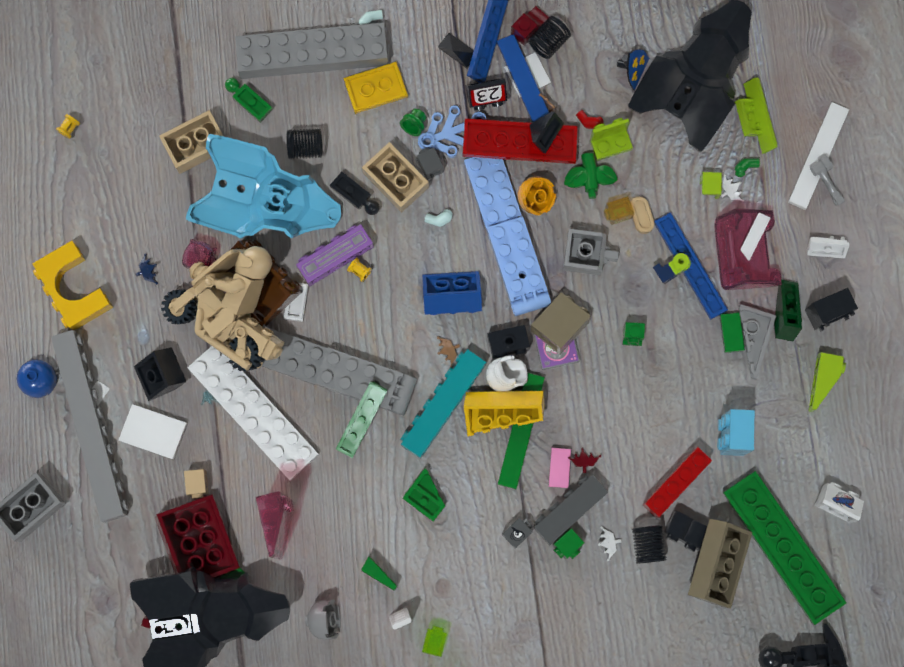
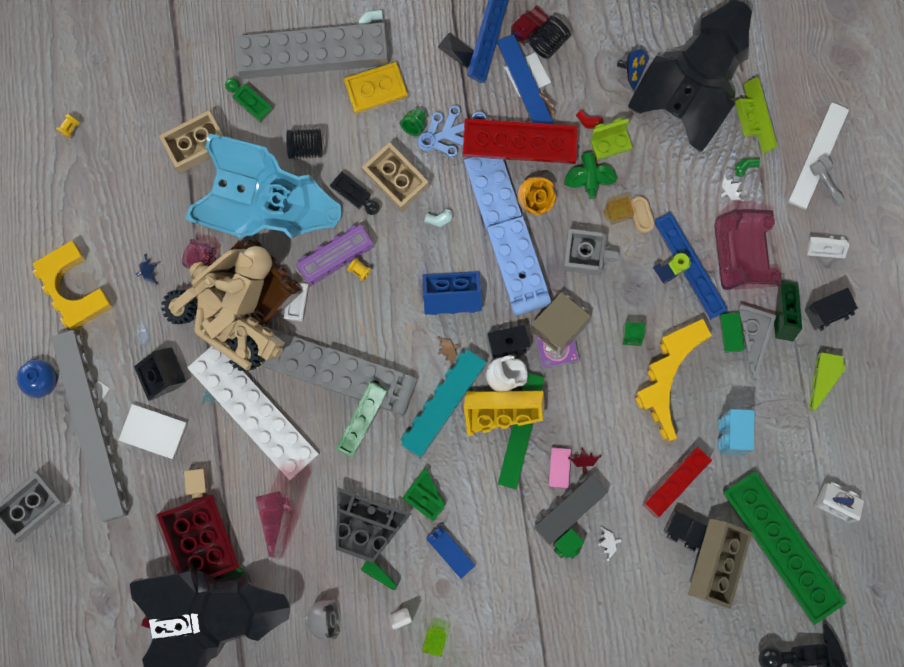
(365, 525): none -> dark grey wedge
(430, 163): dark grey brick -> none
(450, 552): none -> blue hinge
(486, 93): slope -> none
(518, 532): dark grey brick -> none
(545, 130): black slope -> none
(656, 555): black piece -> none
(657, 397): none -> yellow arch
(711, 183): lime panel -> none
(754, 235): white sticker -> none

